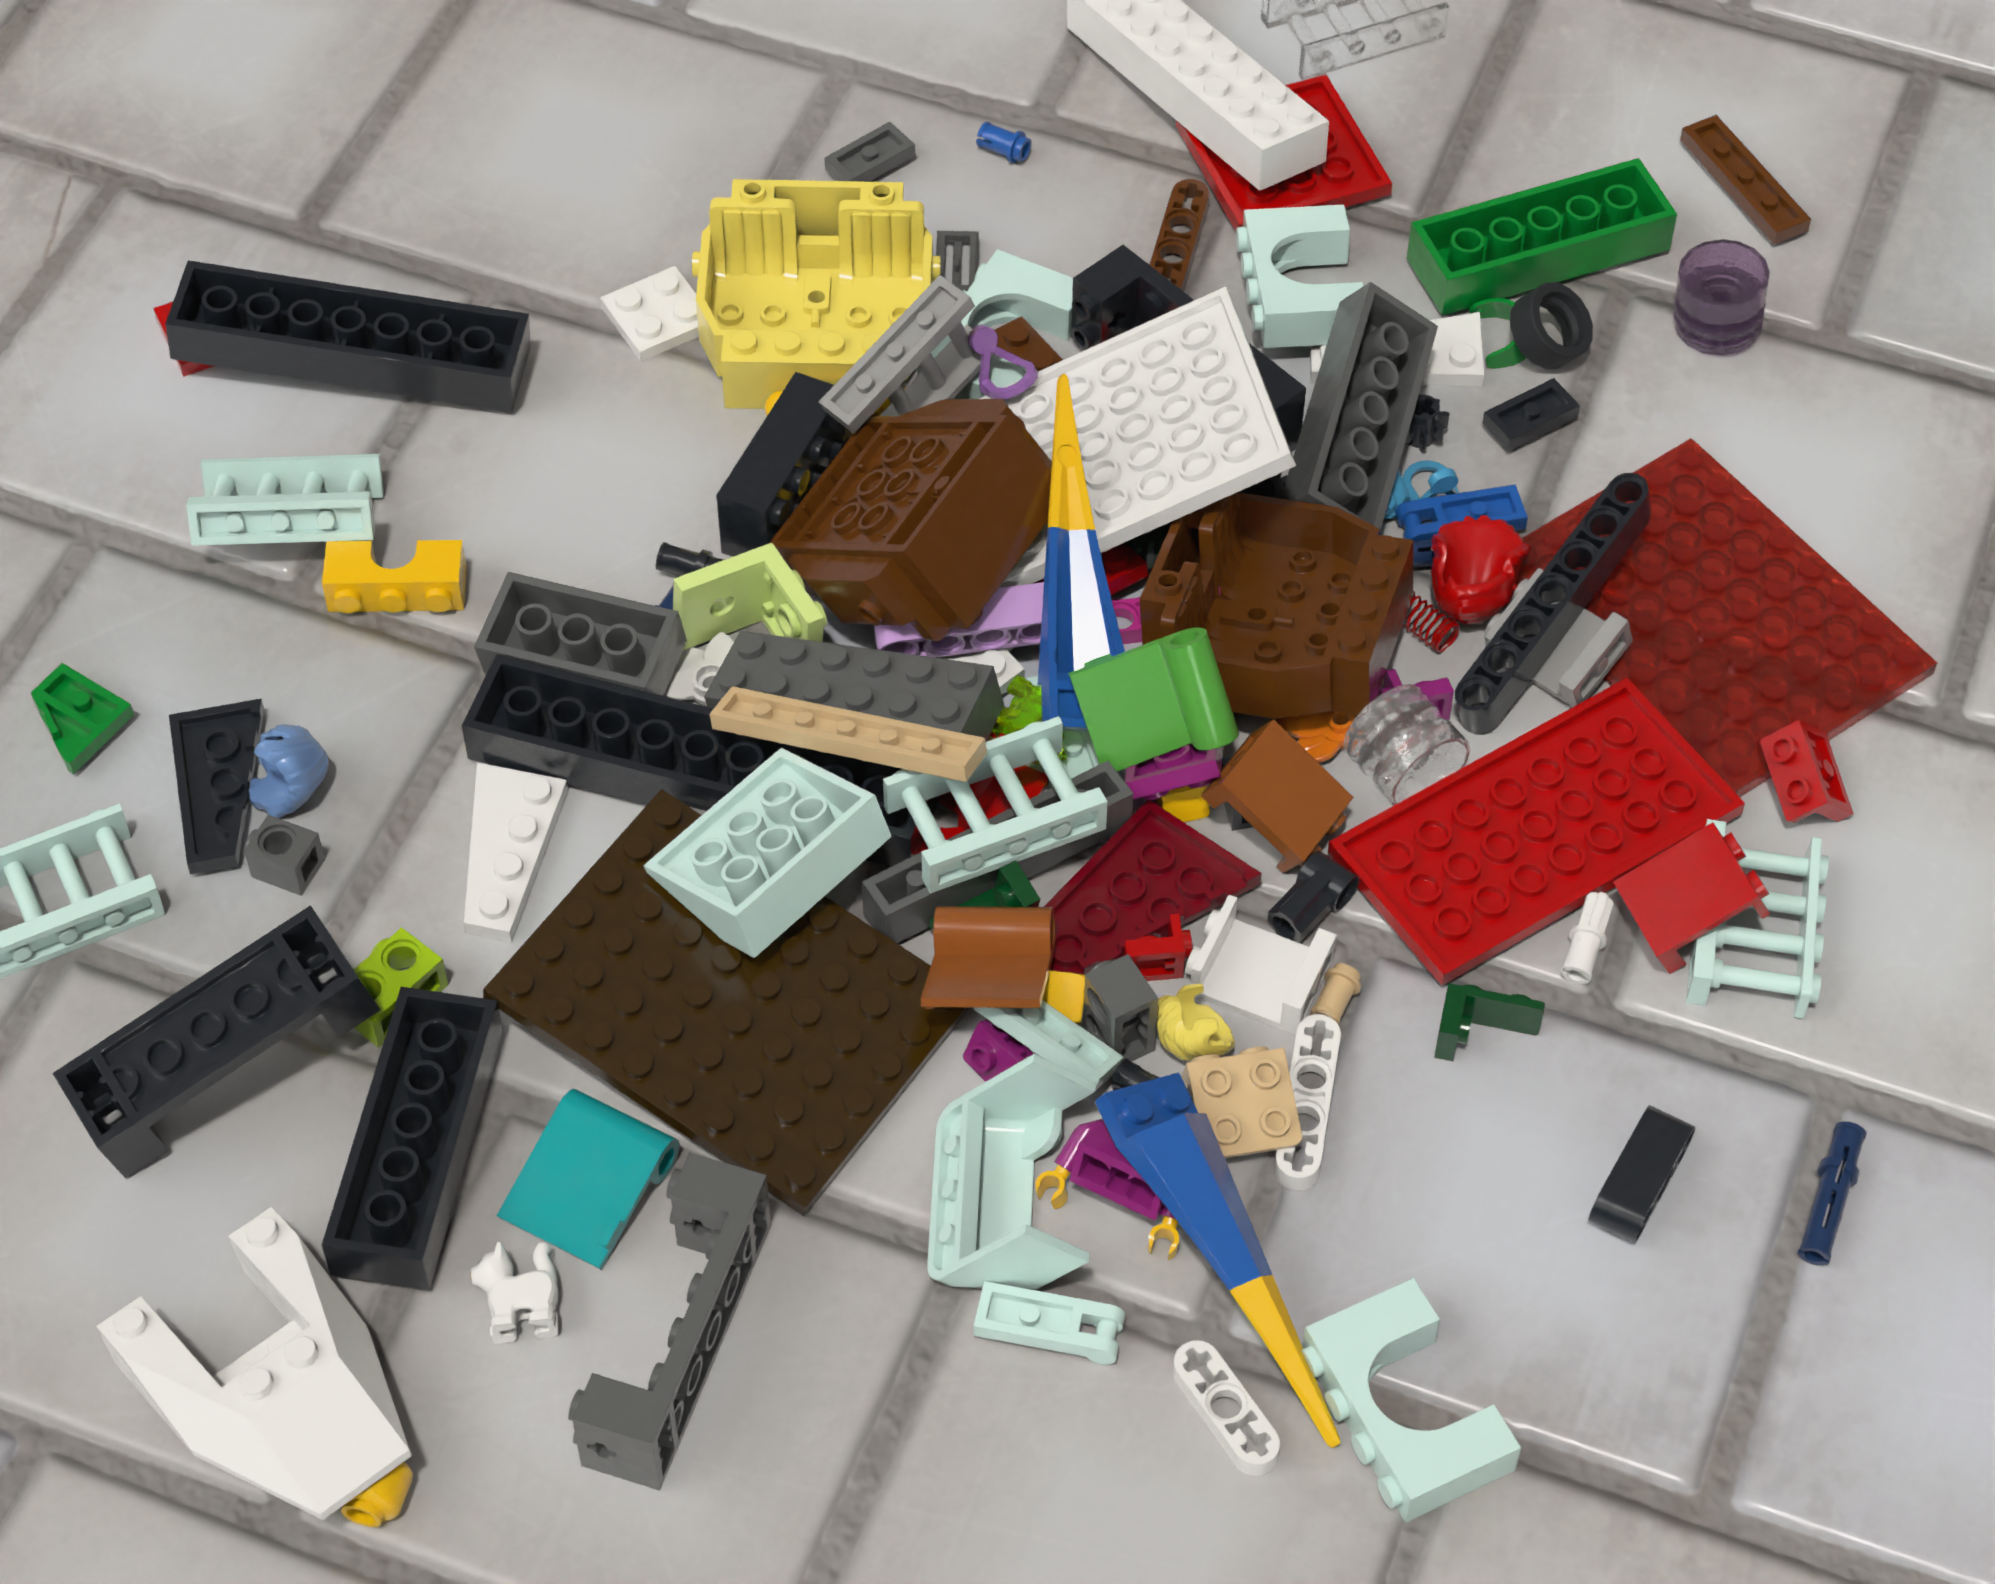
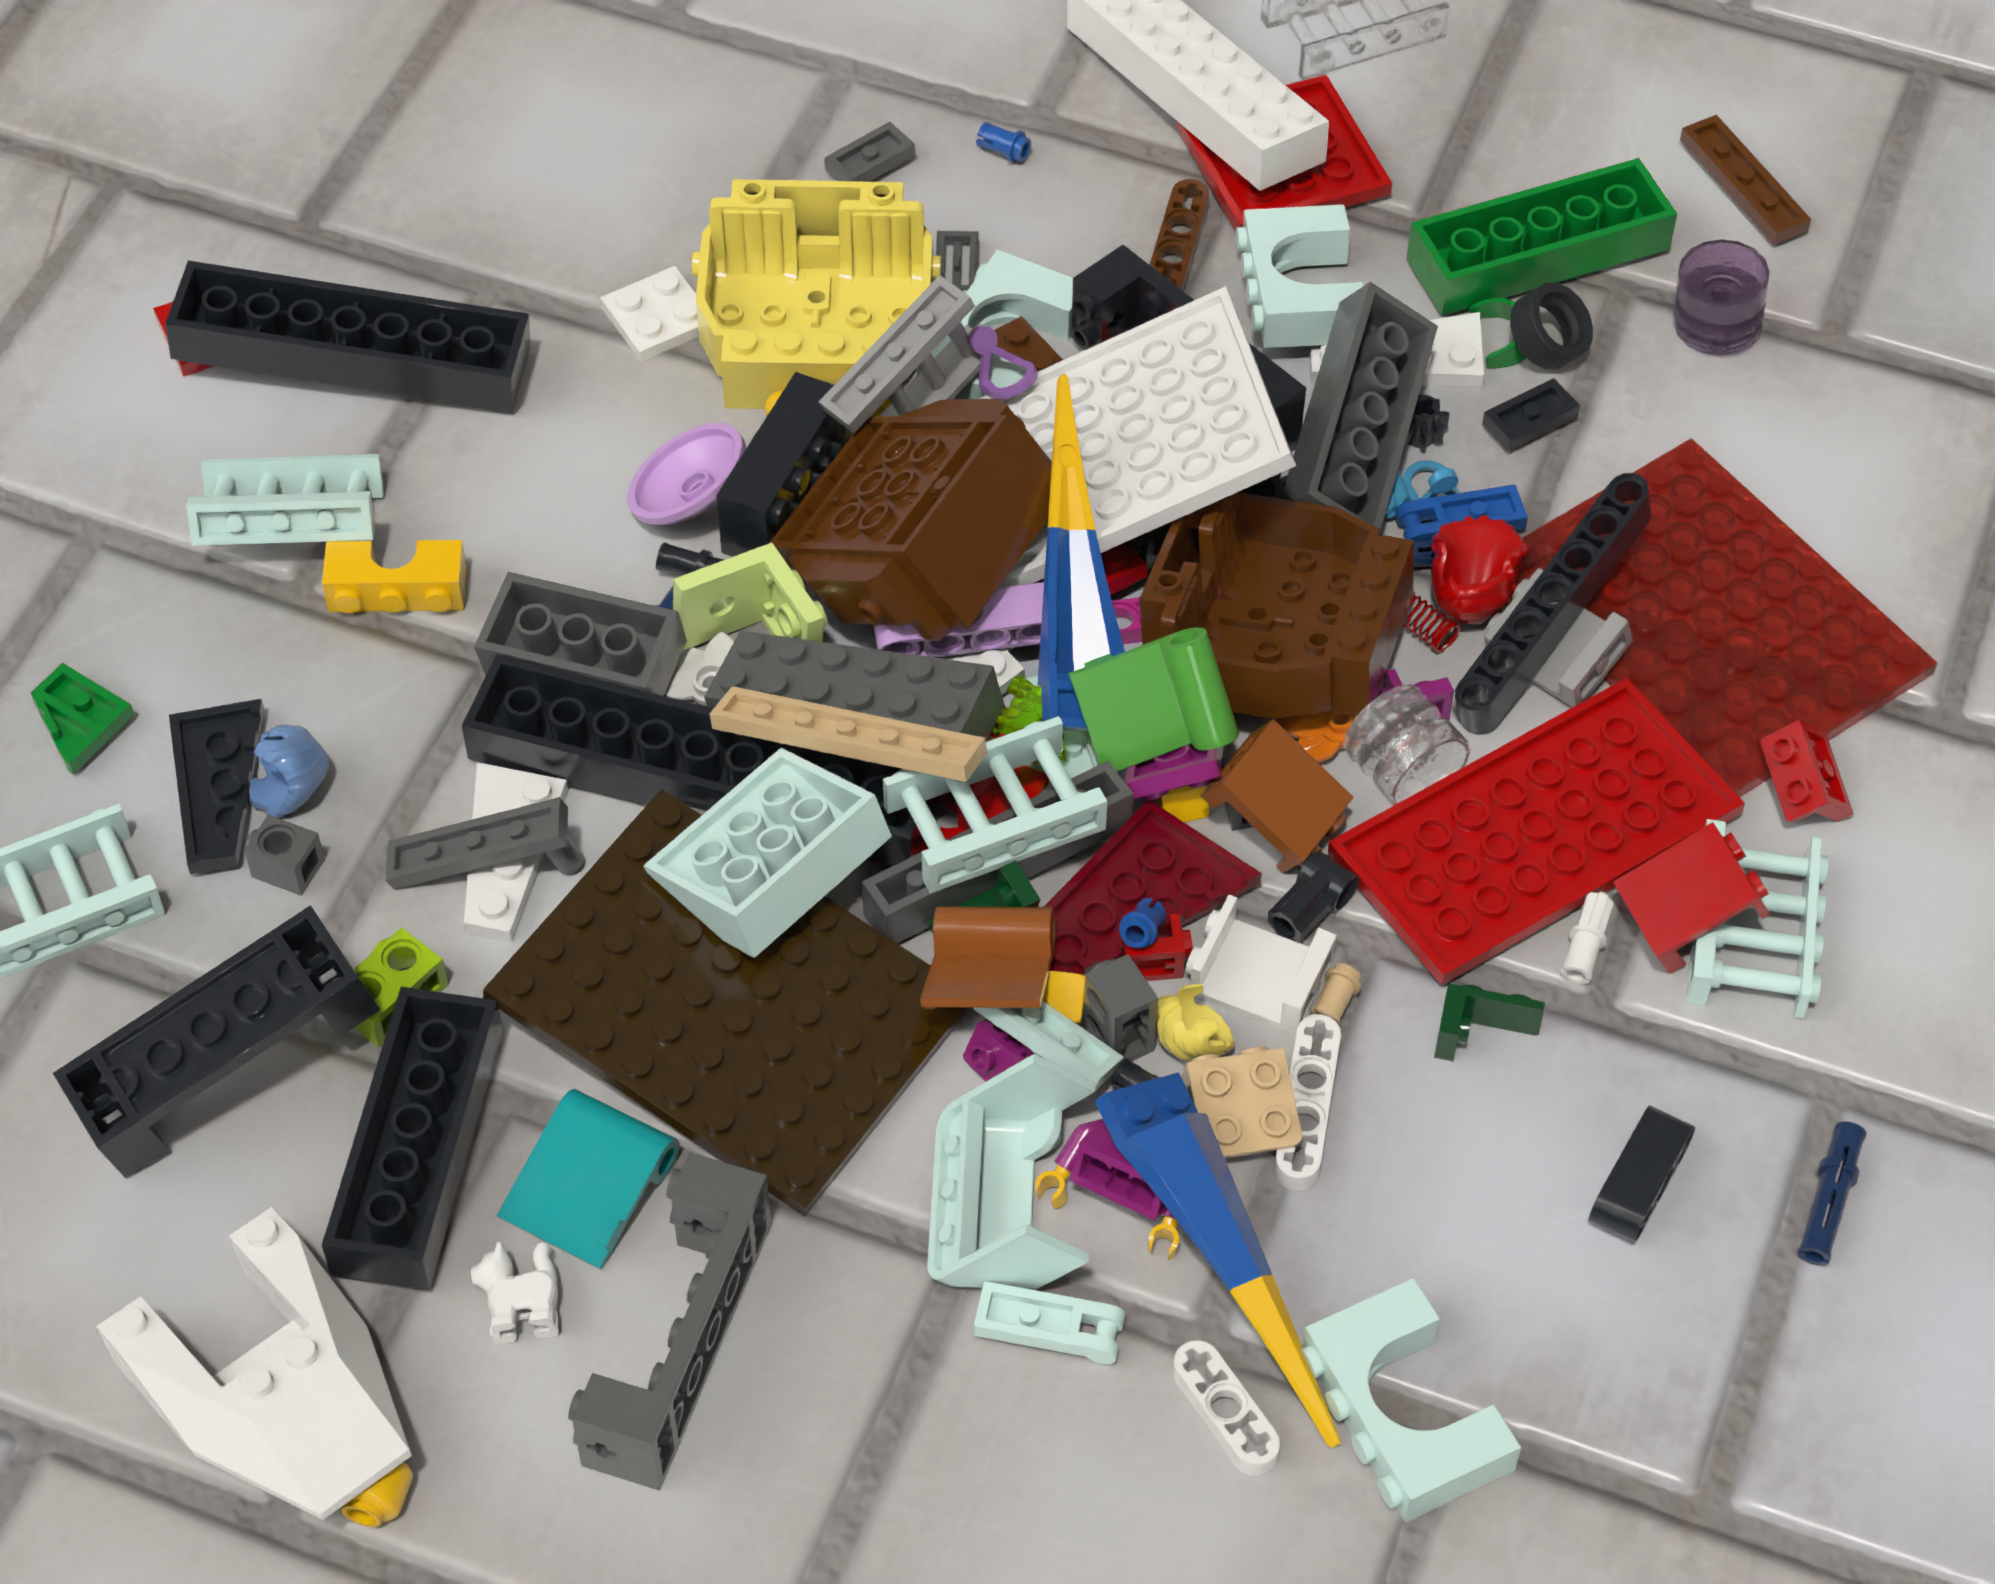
(484, 843): none -> dark grey piece
(685, 474): none -> lavender dish
(1140, 926): none -> blue pin

